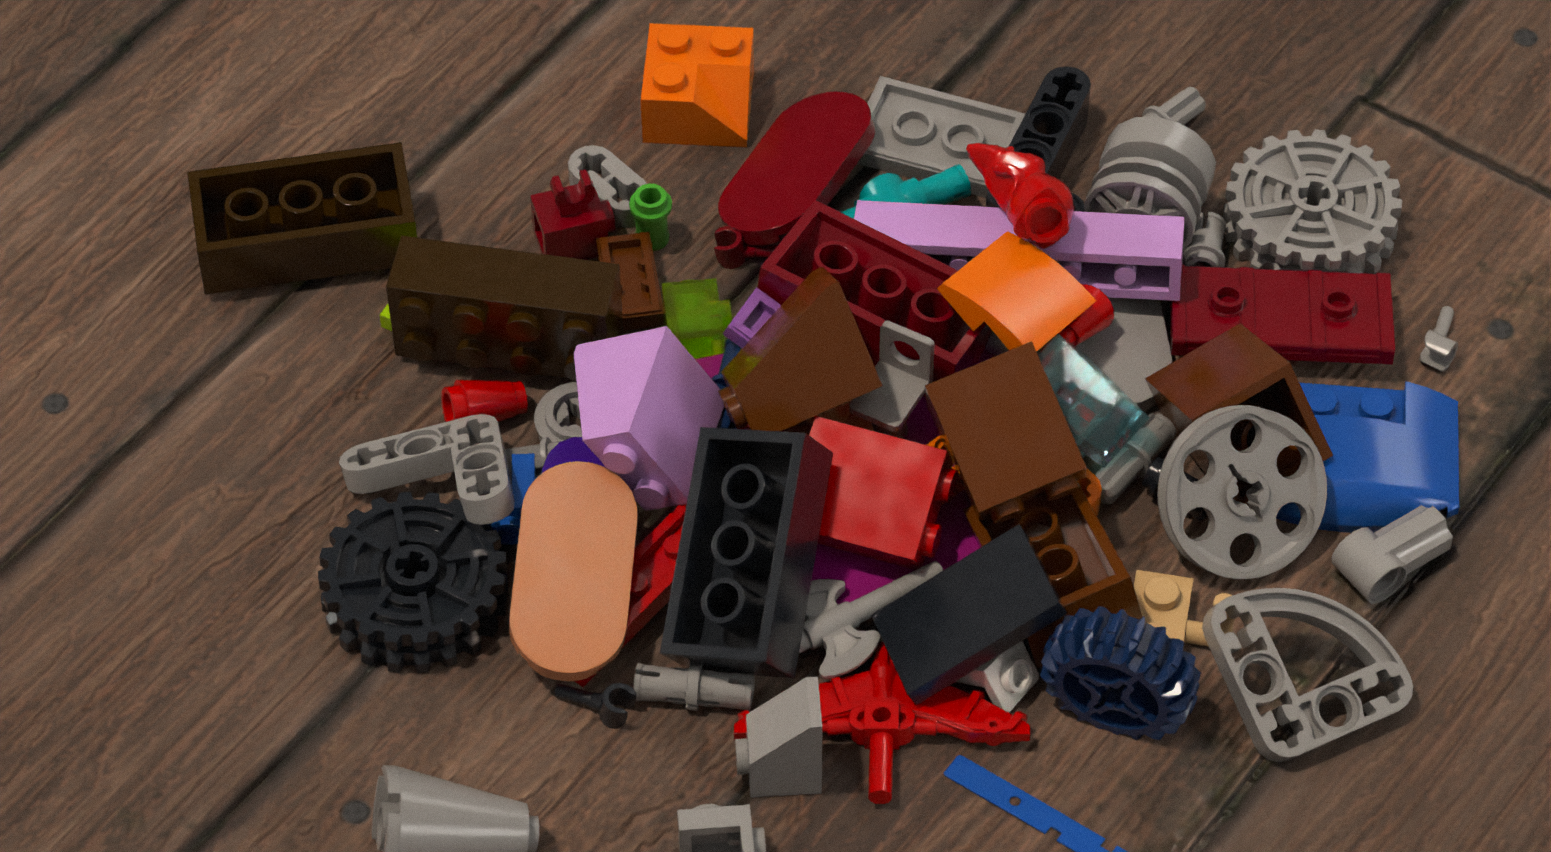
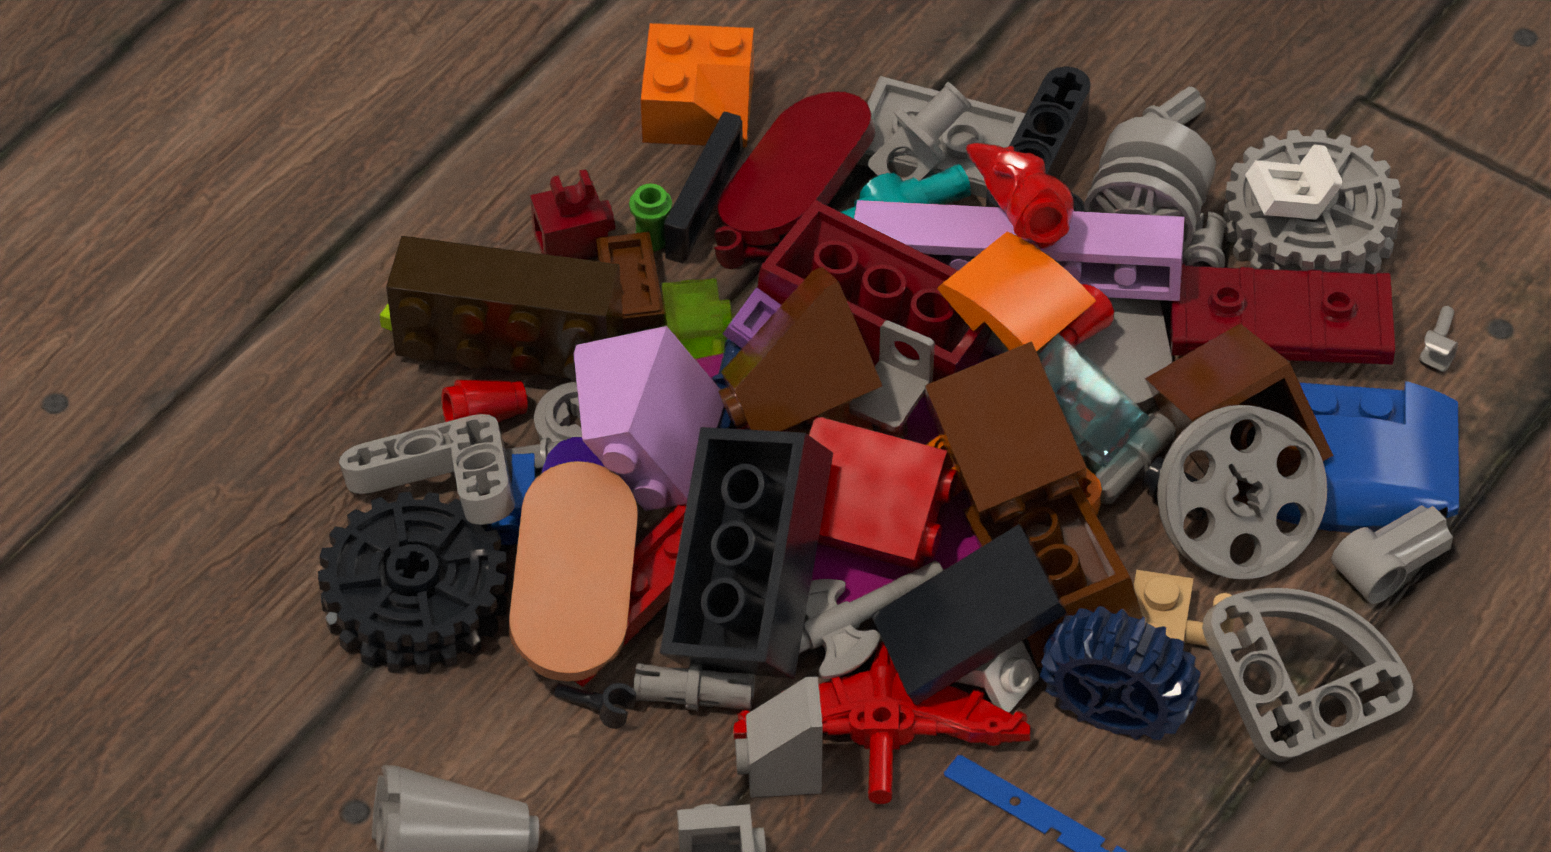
(300, 217): dark brown brick -> none
(615, 181): light grey beam -> none
(703, 187): none -> black tile
(922, 132): none -> light grey bracket
(1295, 189): none -> white bracket

